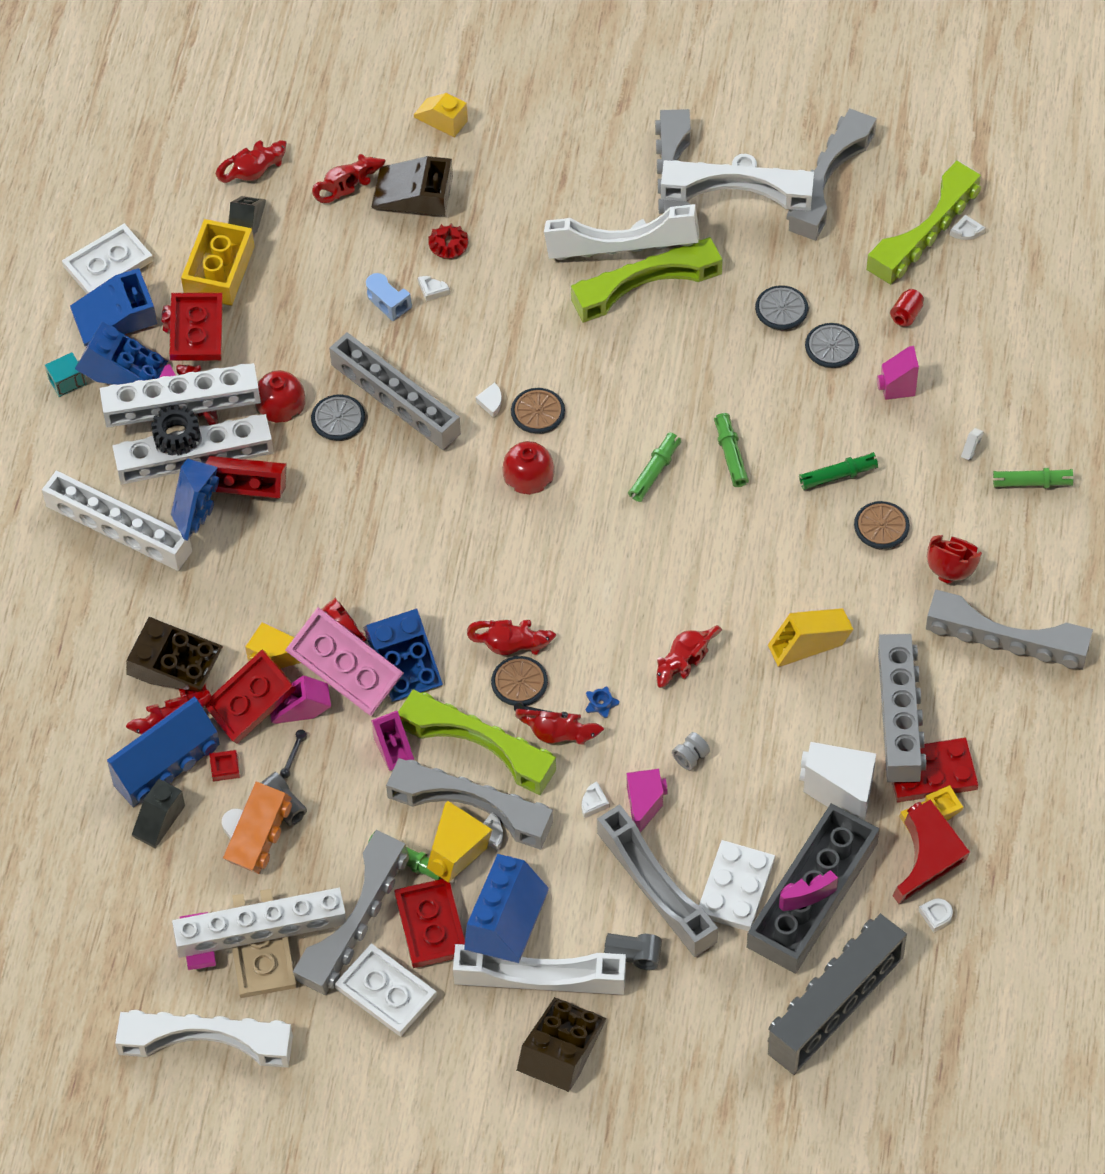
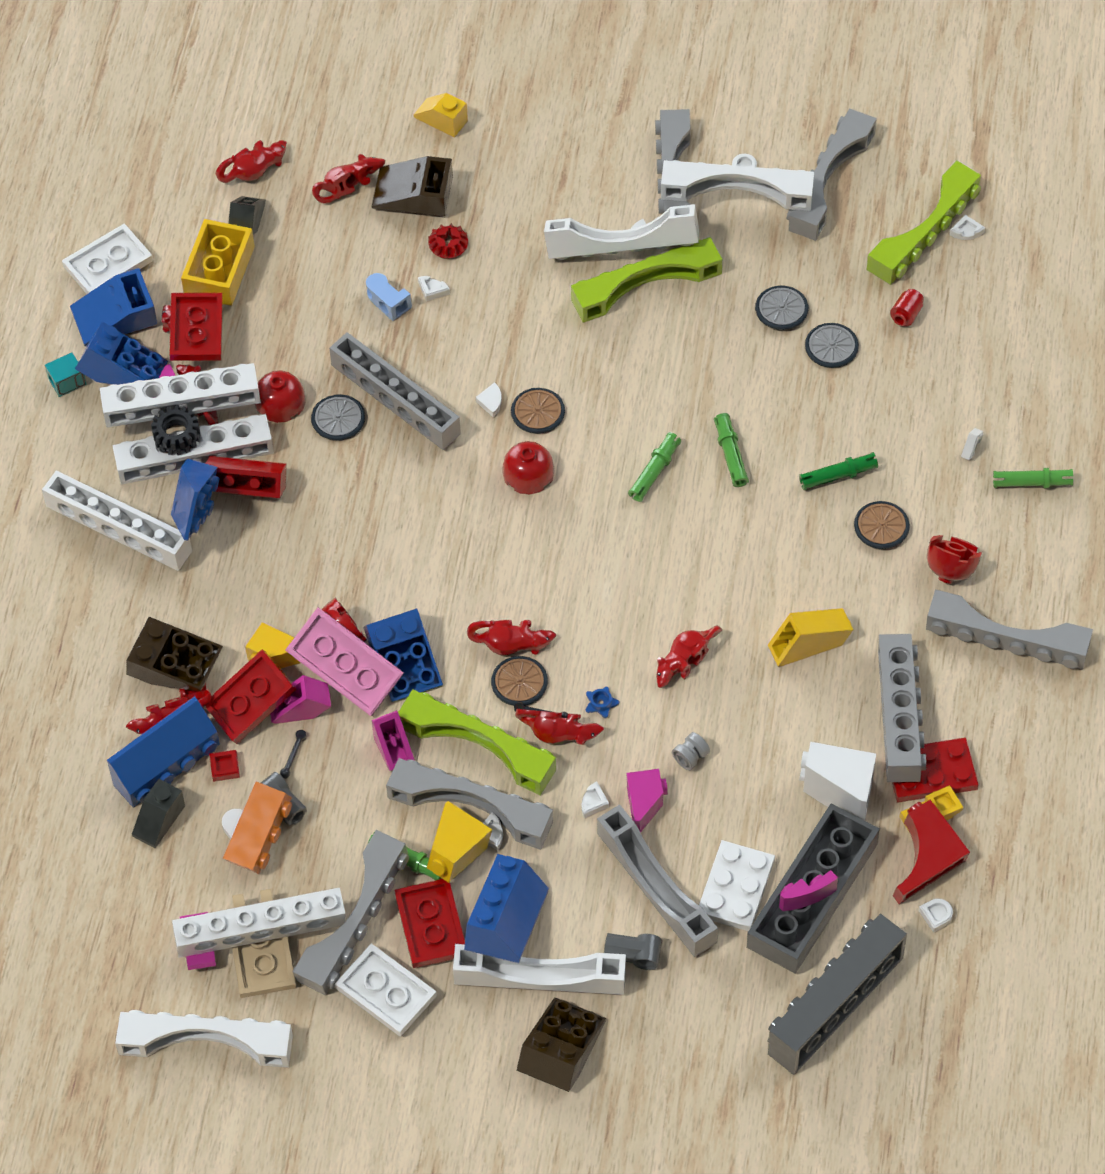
(899, 375): dark pink slope -> none

